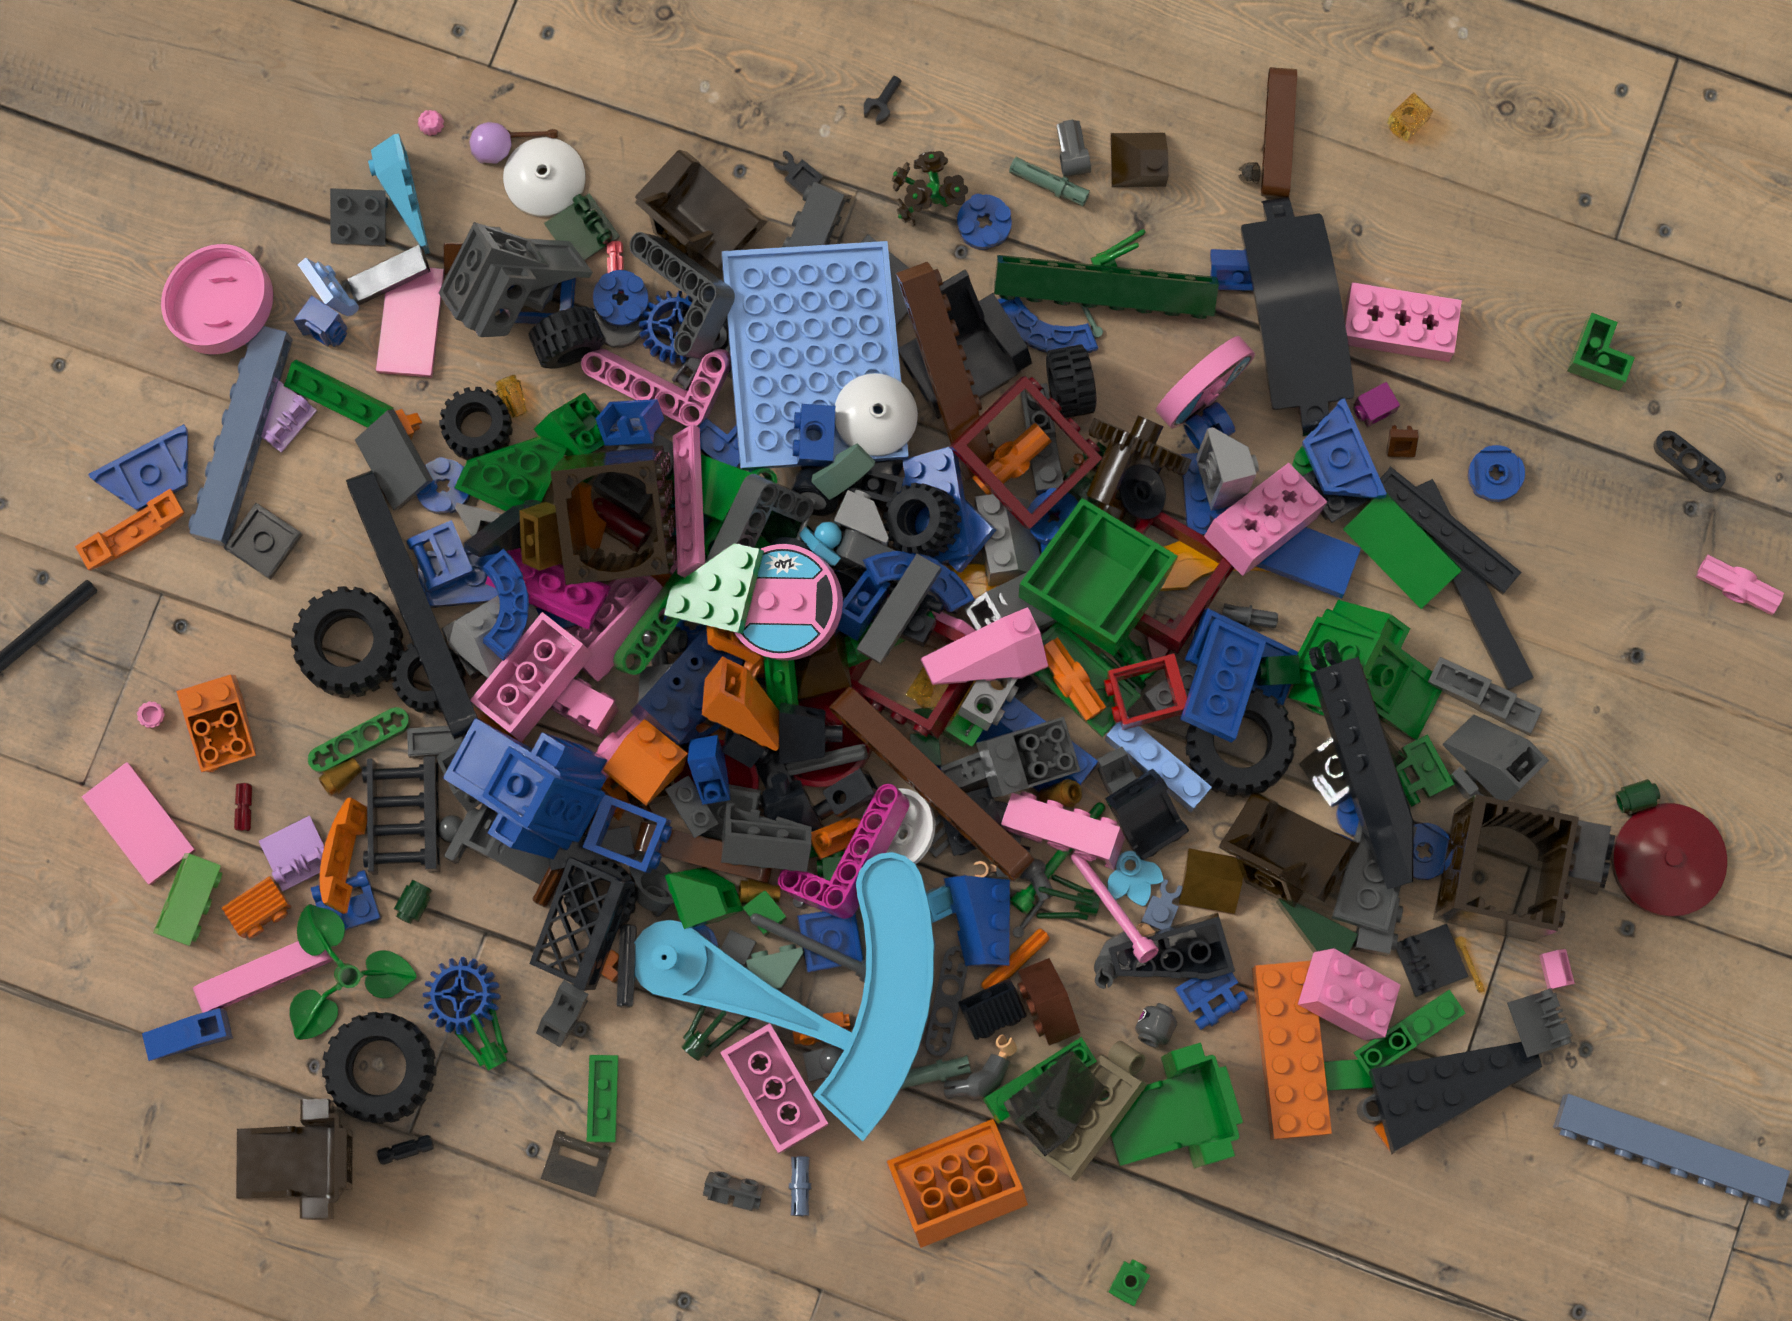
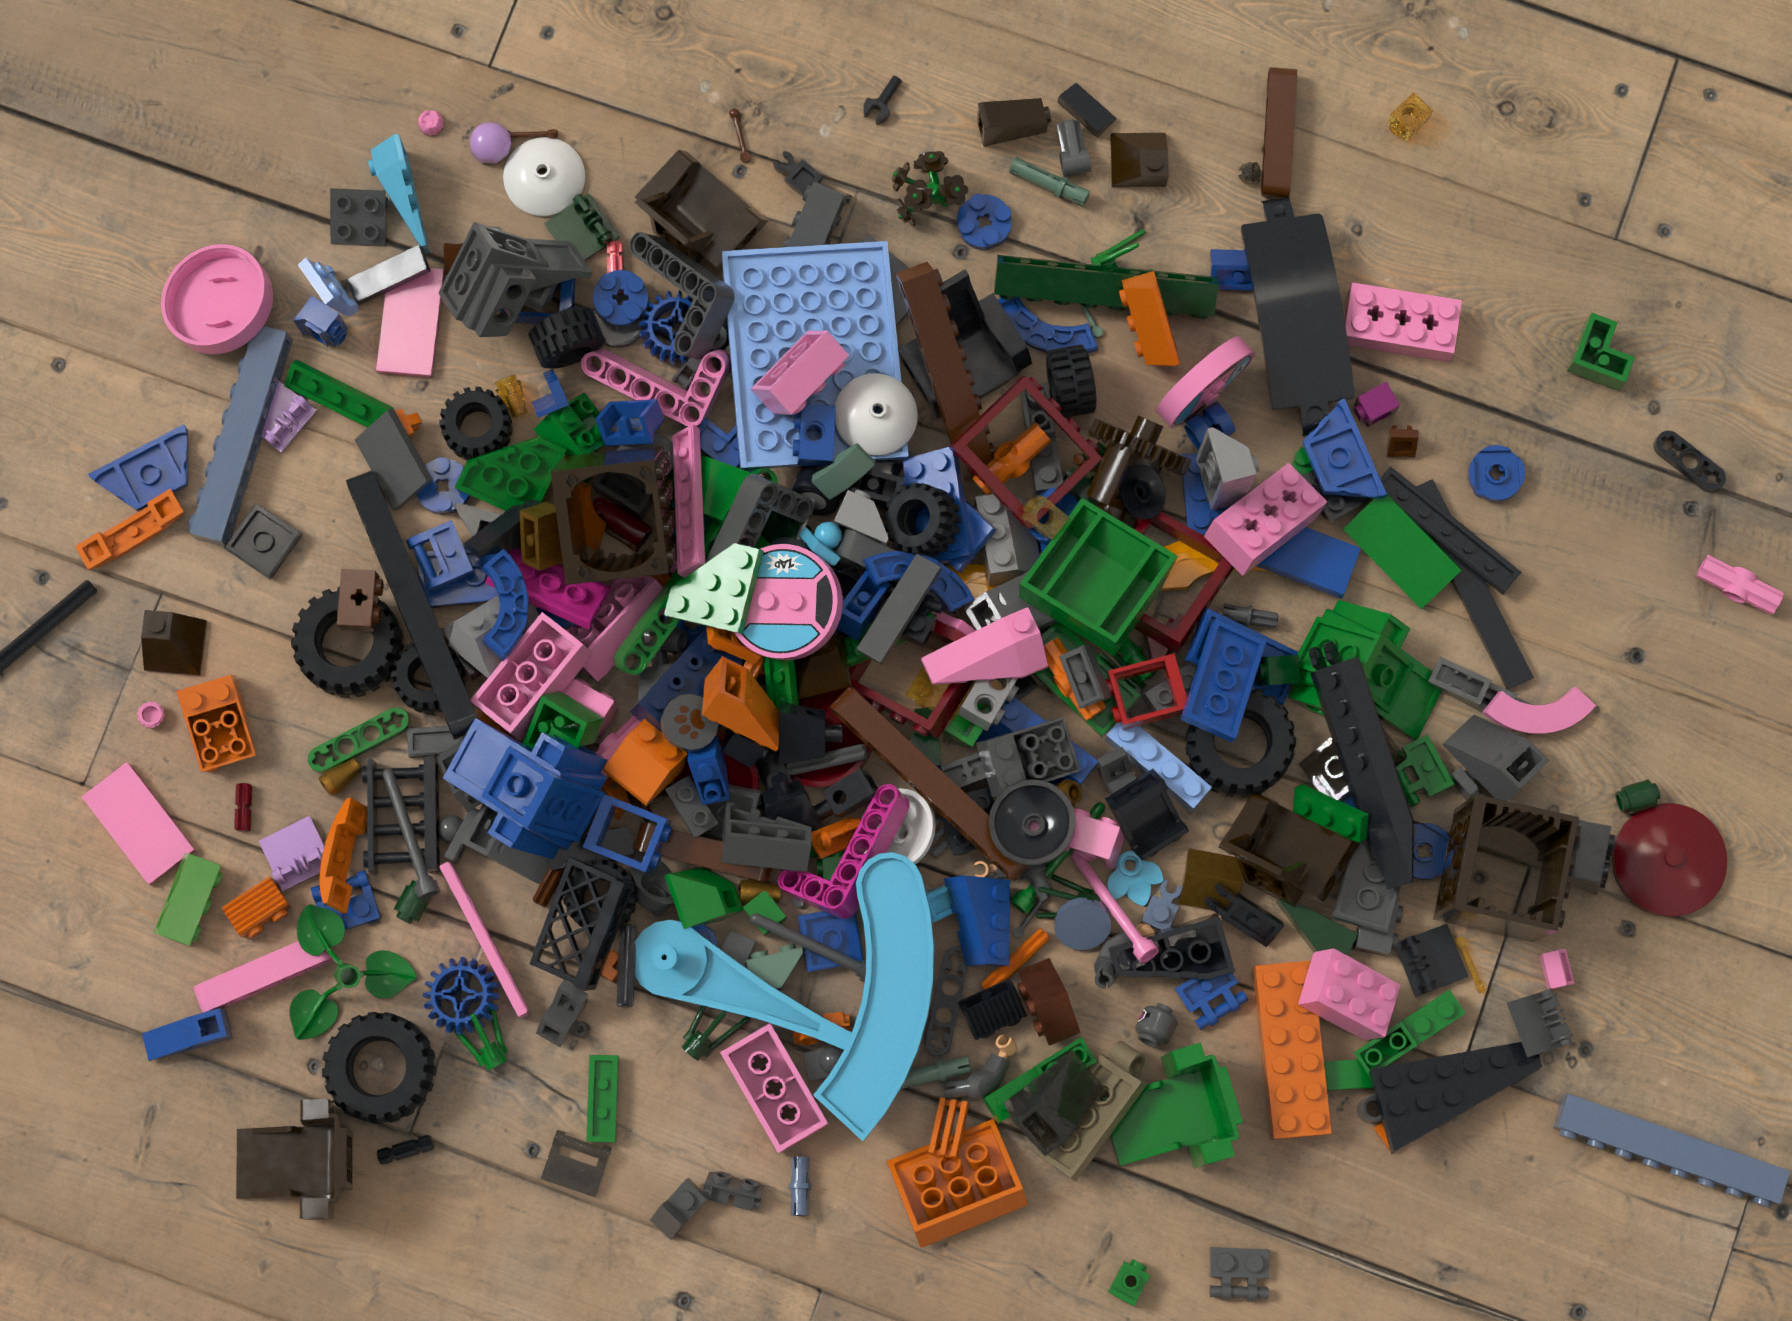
(172, 643): none -> dark brown slope
(352, 586): none -> reddish brown brick
(426, 886): none -> dark grey piece
(485, 939): none -> bright pink tile
(552, 401): none -> blue panel
(565, 719): none -> green brick
(679, 1208): none -> dark grey slope
(685, 725): none -> dark grey tile
(745, 156): none -> reddish brown hinge
(800, 373): none -> bright pink brick
(953, 1105): none -> orange tile
(1011, 120): none -> dark brown slope
(1029, 803): none -> black dish
(1056, 519): none -> clear yellow brick
(1082, 923): none -> sand blue tile
(1085, 676): none -> dark grey slope
(1086, 109): none -> black slope
(1149, 320): none -> orange slope
(1239, 1264): none -> dark grey plate
(1245, 915): none -> black hinge
(1330, 813): none -> green plate
(1539, 718): none -> bright pink tile

